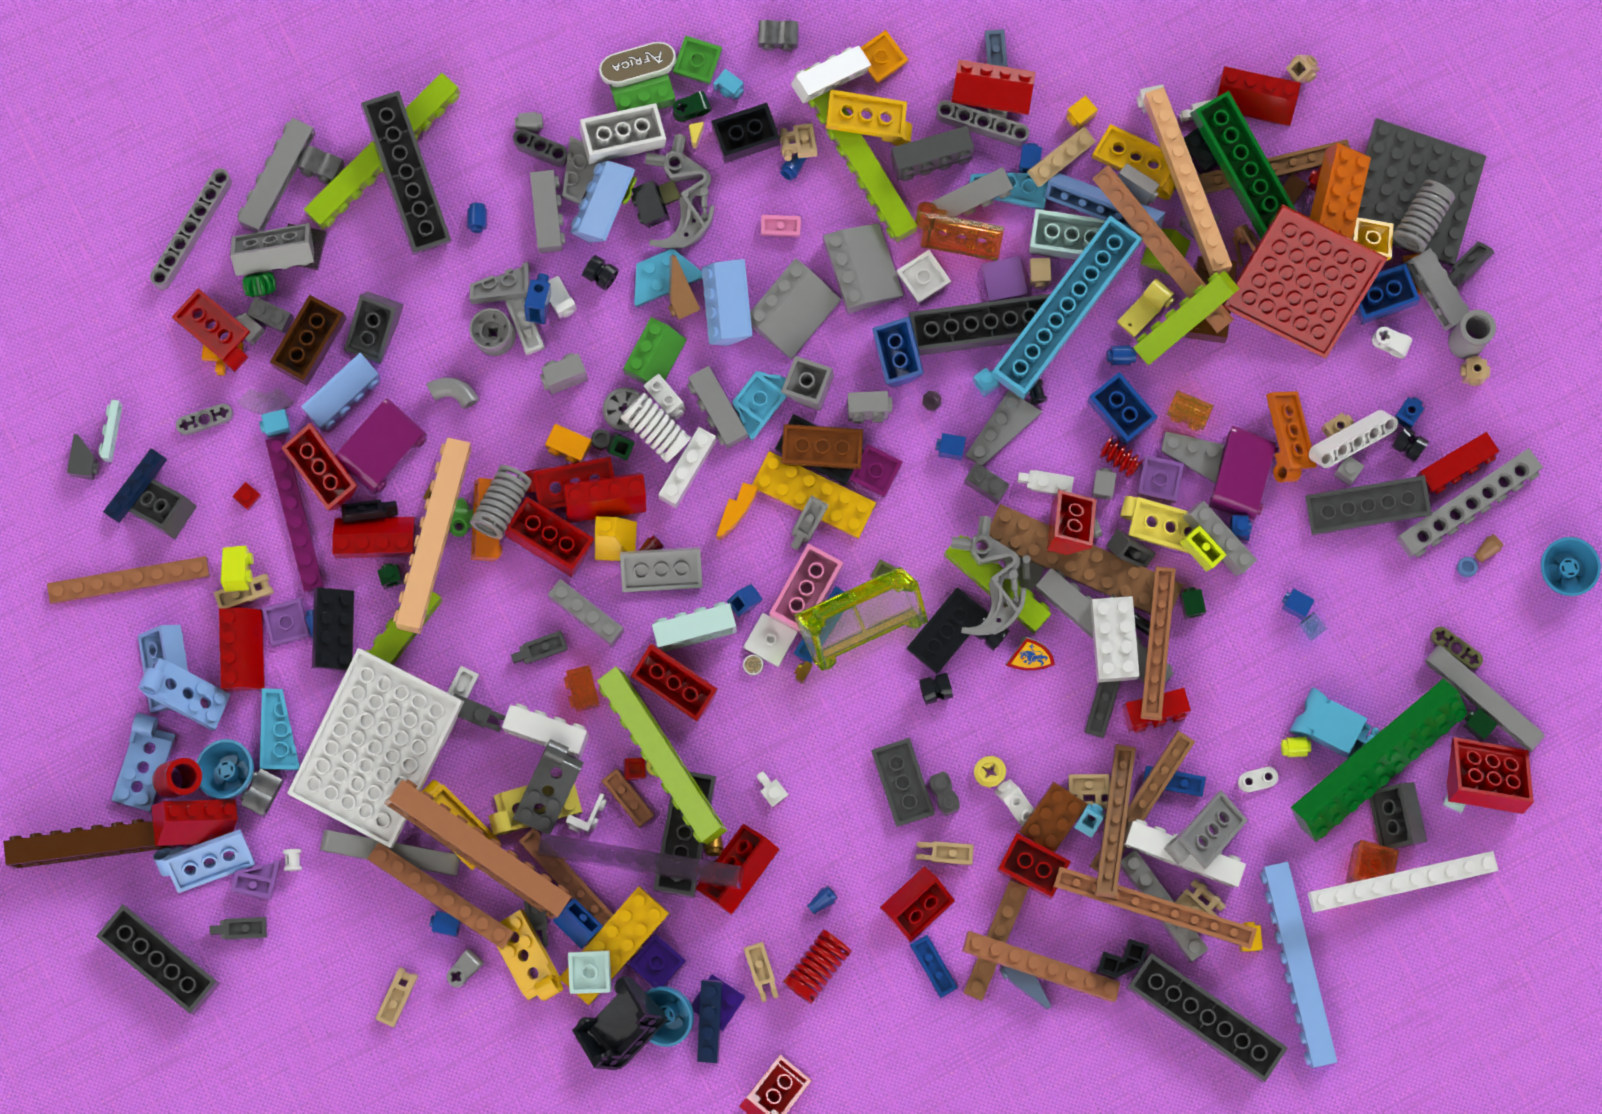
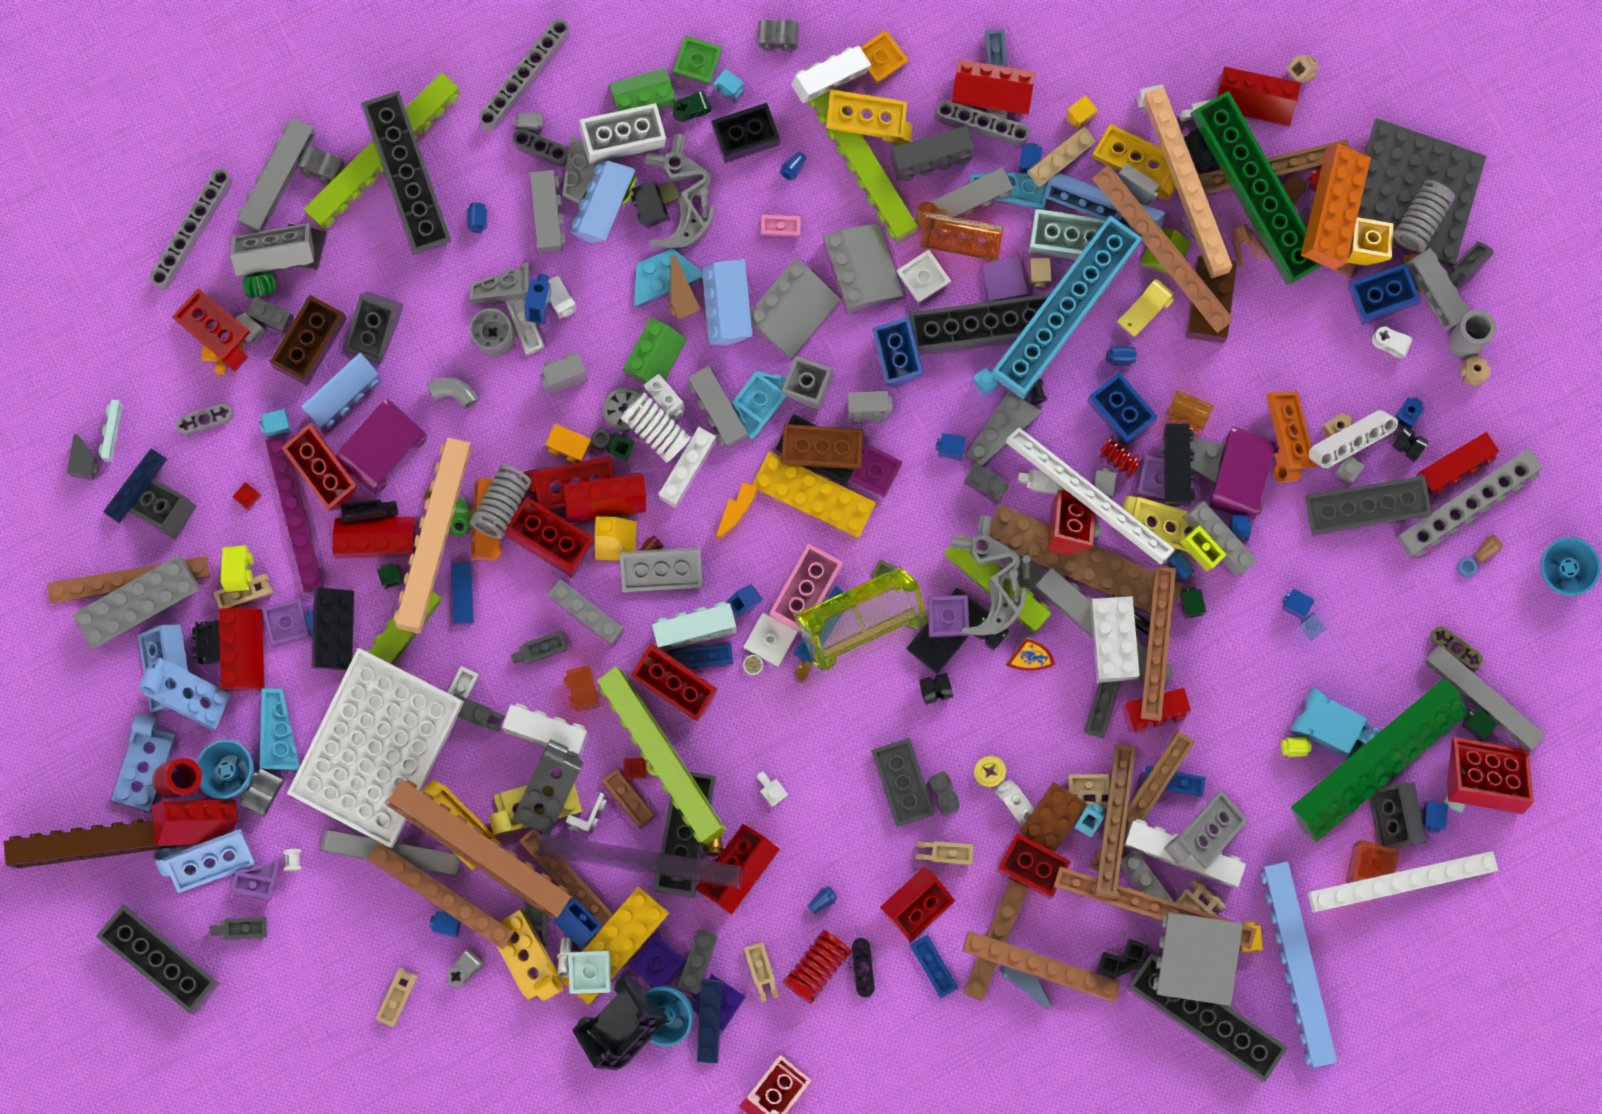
(136, 602): none -> light grey brick
(207, 642): none -> black hinge
(264, 402): clear tile -> none
(462, 593): none -> blue tile
(525, 65): none -> light grey beam
(563, 968): none -> white axle
(598, 271): black wheel -> none
(637, 64): dark tan tile -> none
(695, 133): light yellow slope -> none
(697, 962): none -> dark grey brick
(704, 656): none -> blue tile
(804, 140): tan plate -> none
(808, 521): light grey hinge -> none
(869, 961): none -> black beam
(931, 400): clear smoke tile -> none
(947, 615): none -> medium lavender tile
(1090, 496): none -> white plate
(1130, 549): dark grey slope -> none
(1178, 465): none -> black brick
(1182, 565): none -> blue brick
(1186, 317): lime brick -> none
(1198, 958): none -> light grey panel
(1258, 779): white plate -> none
(1304, 281): plate -> none
(1435, 816): none -> blue brick

